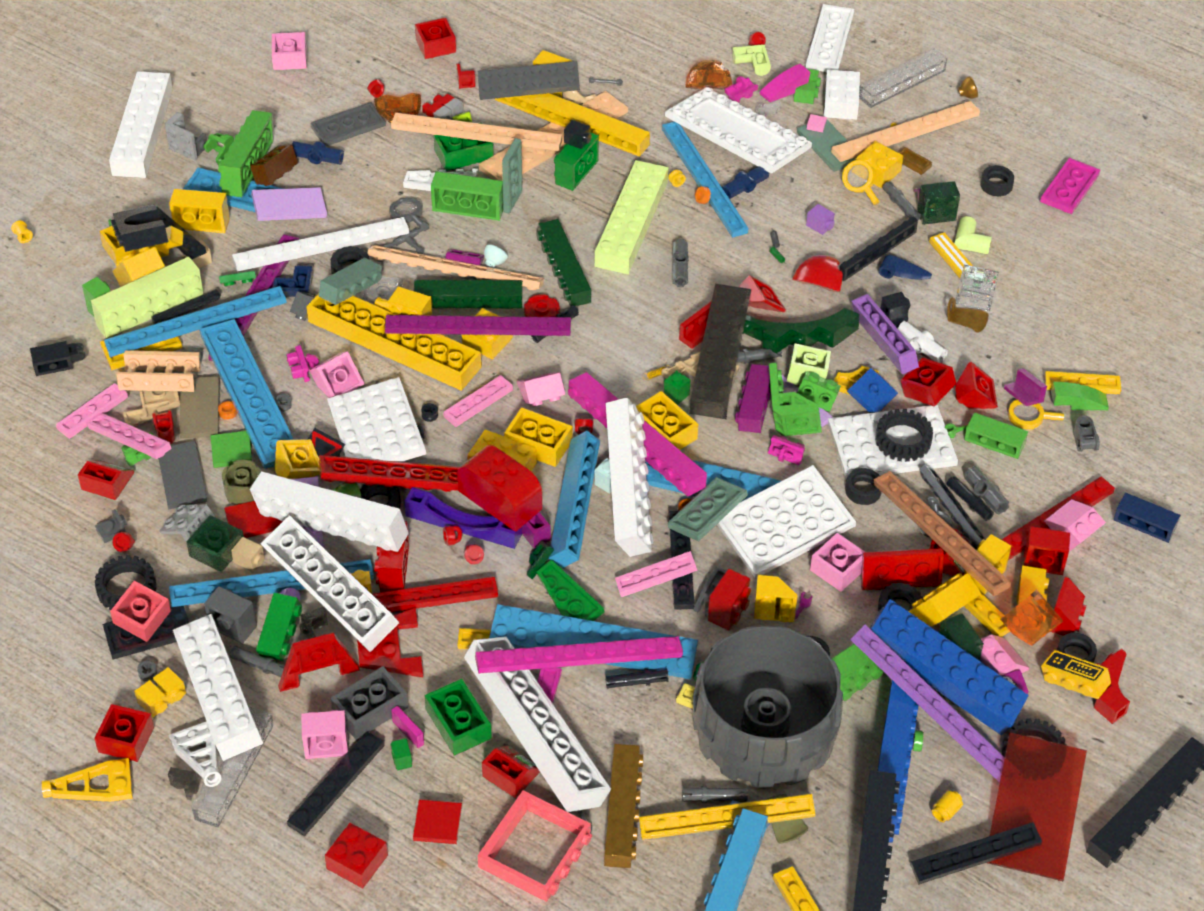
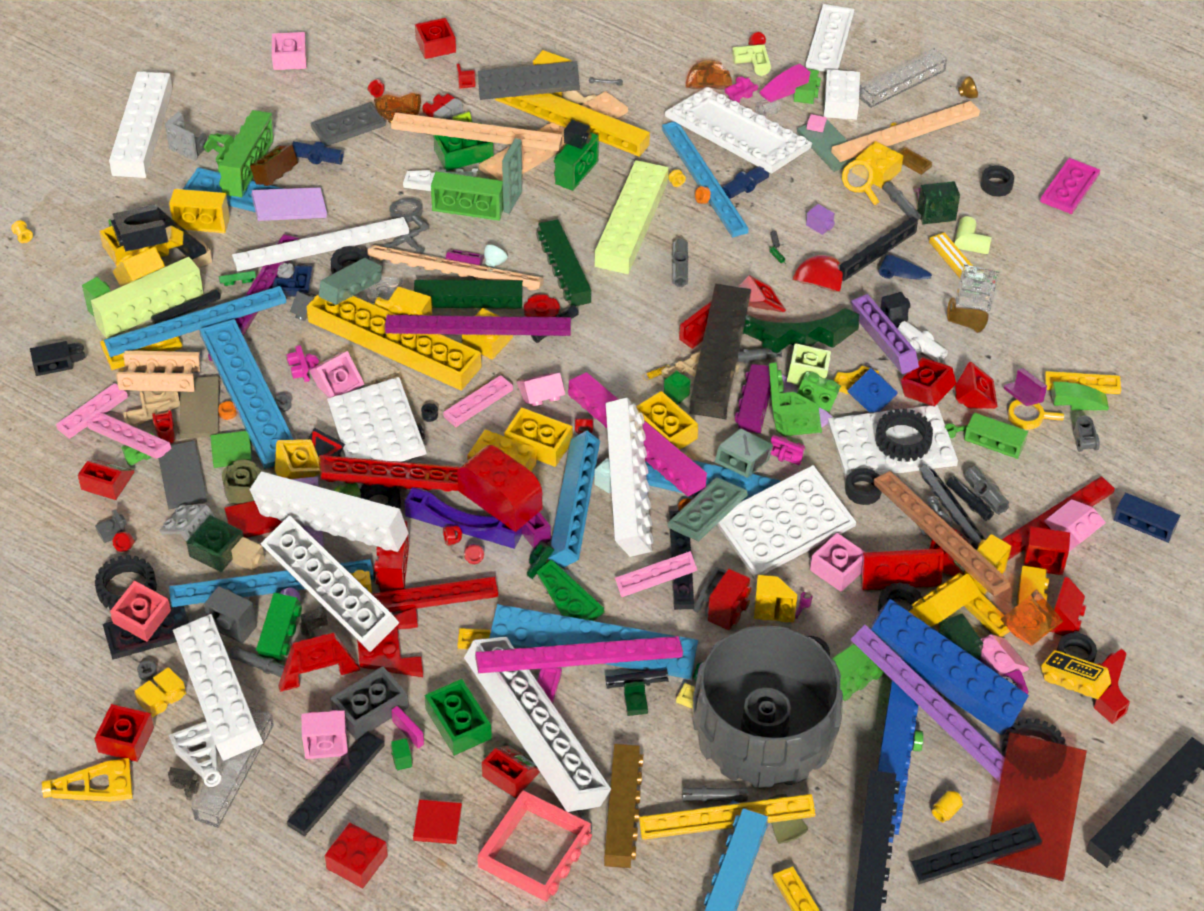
(285, 270): none -> light grey plate
(635, 698): none -> dark green bracket
(743, 453): none -> sand green brick

